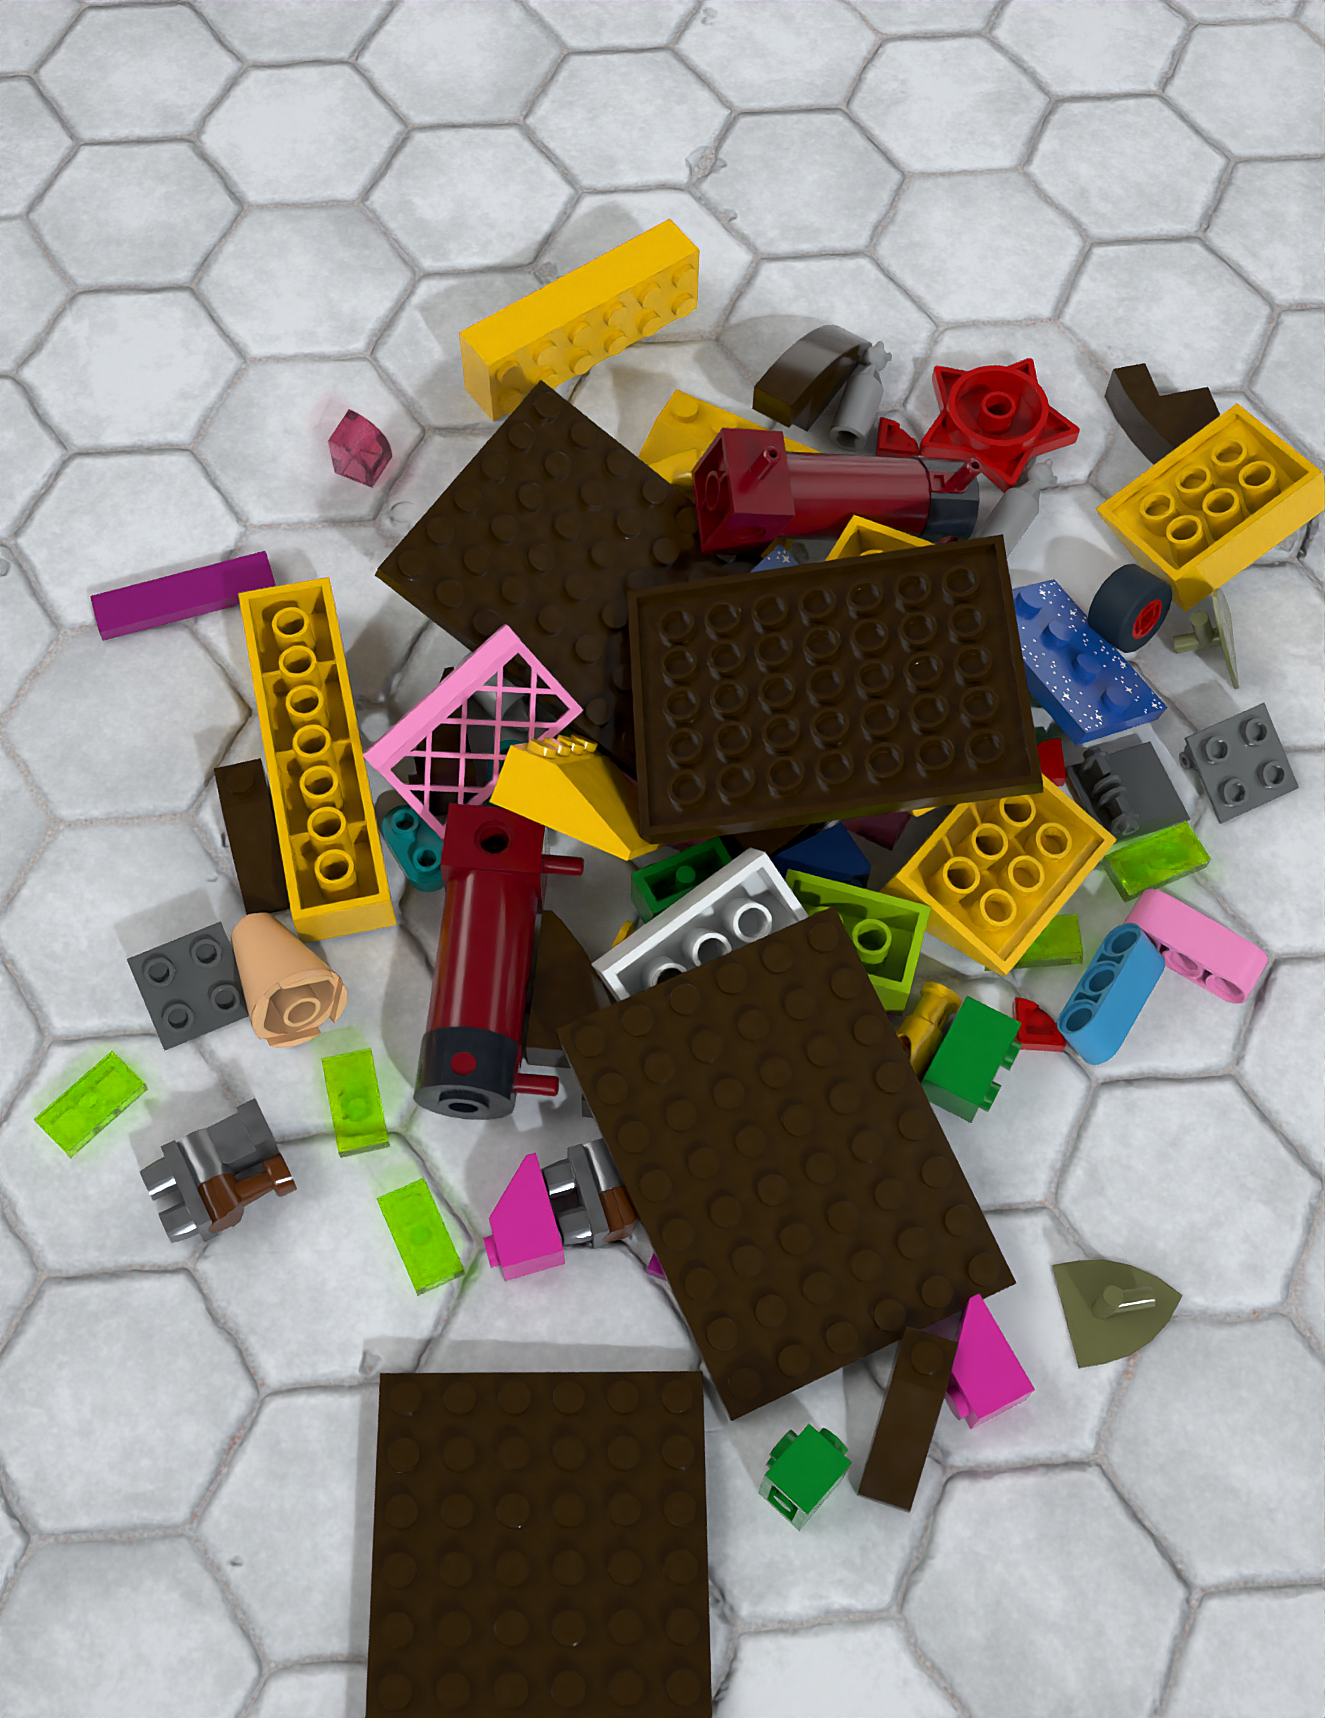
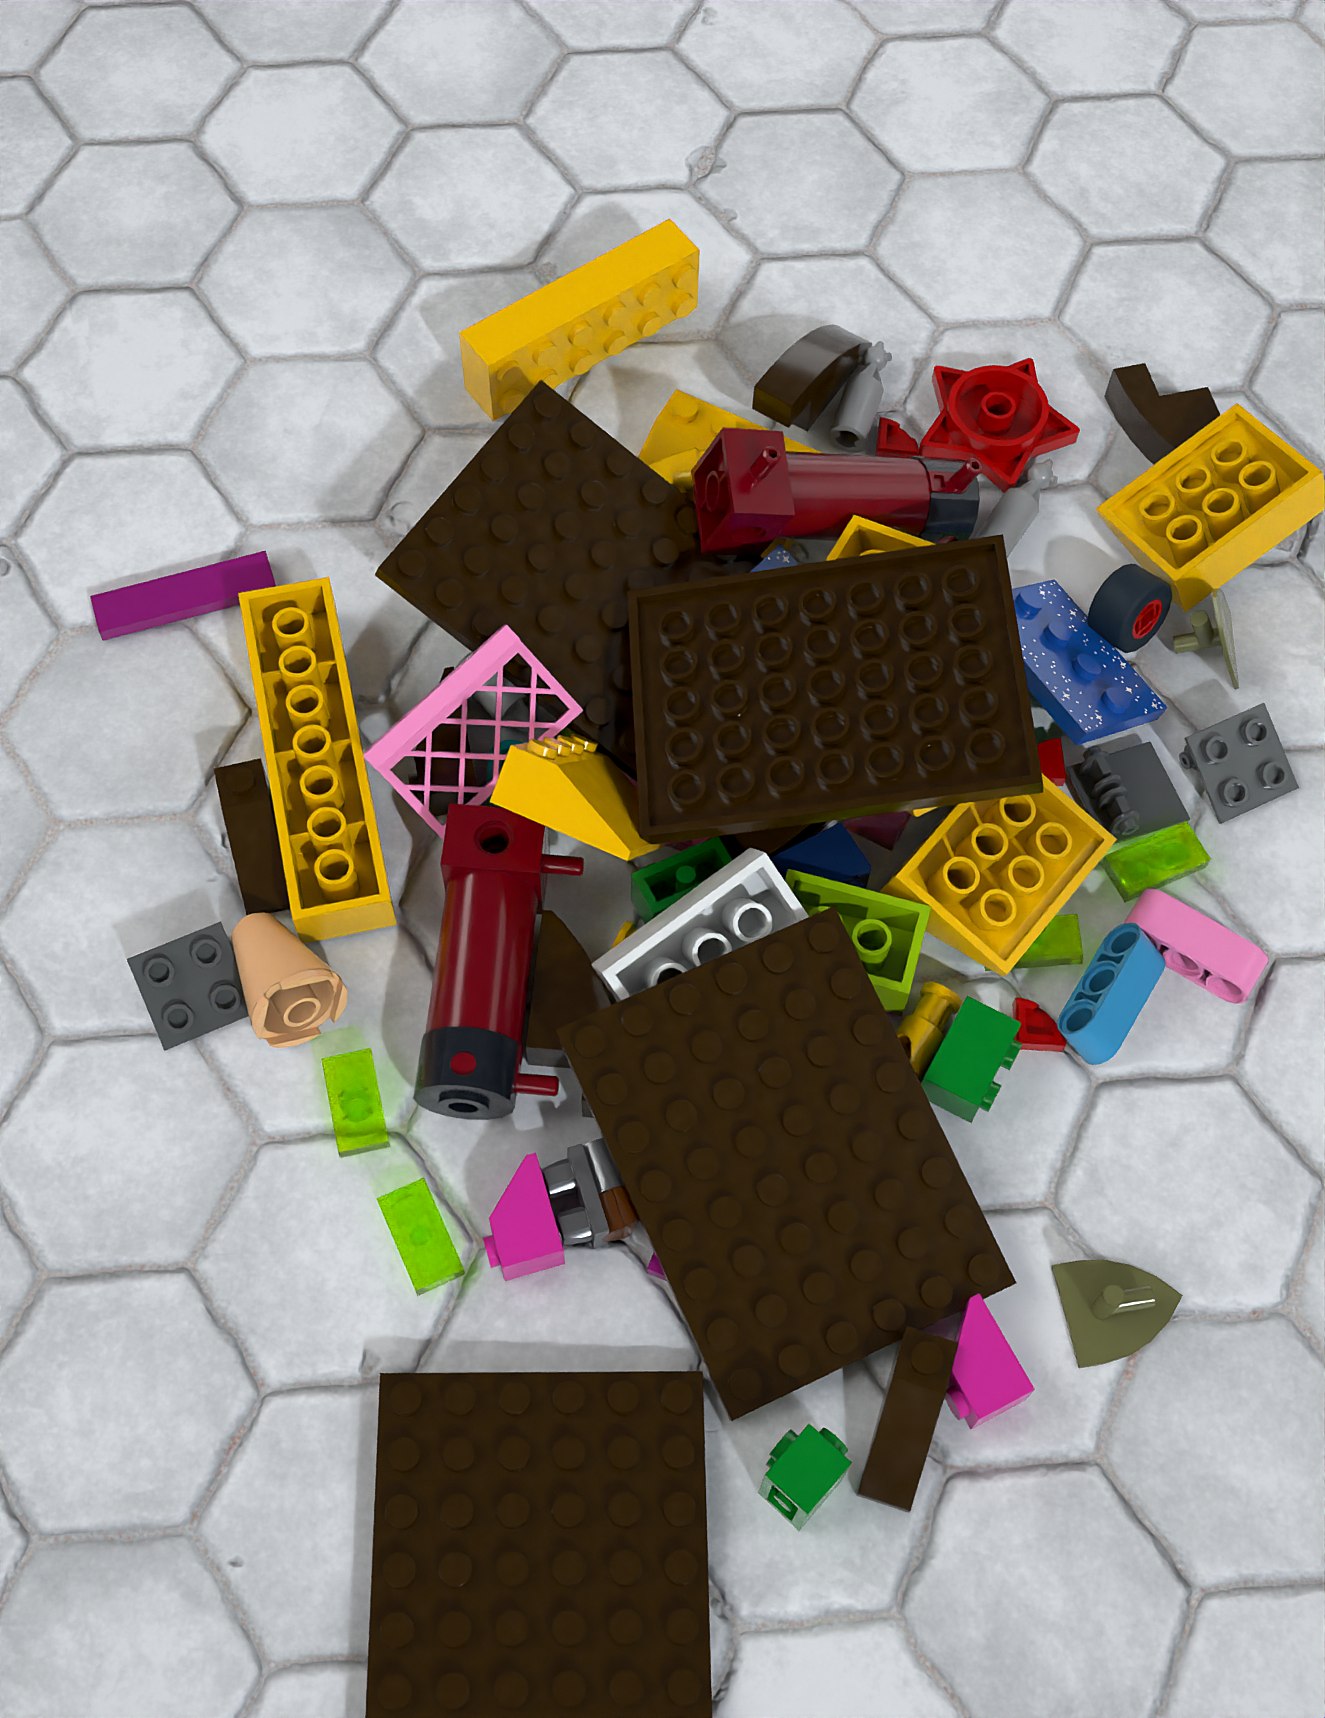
(91, 1104): clear neon green plate -> none
(205, 1172): flat silver hips -> none
(359, 449): clear pink brick -> none
(413, 846): teal plate -> none

